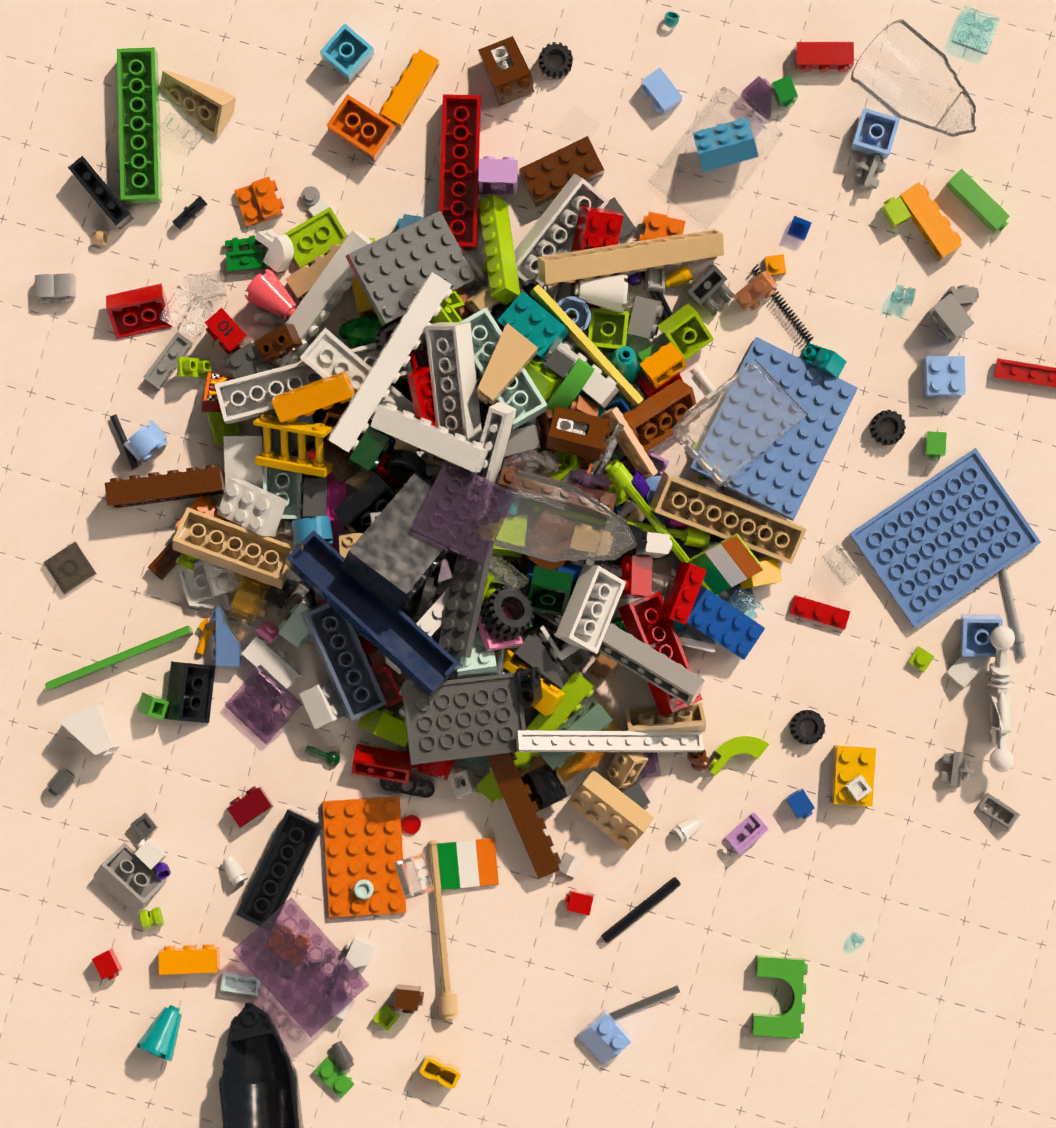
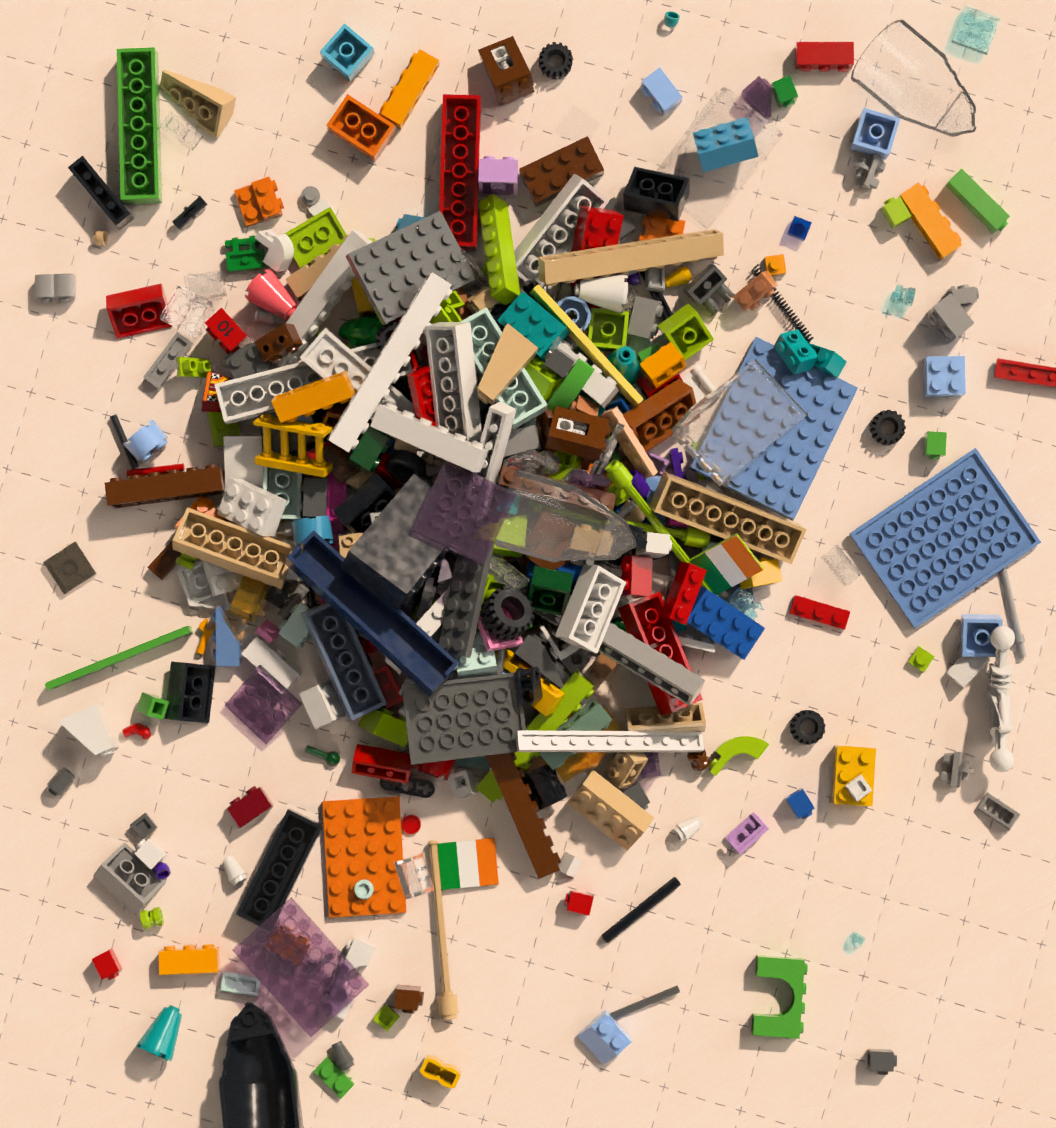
(139, 729): none -> red arm
(161, 469): none -> red bar
(656, 193): none -> black brick
(676, 461): none -> dark purple plate
(795, 351): none -> teal brick
(881, 1061): none -> dark grey brick

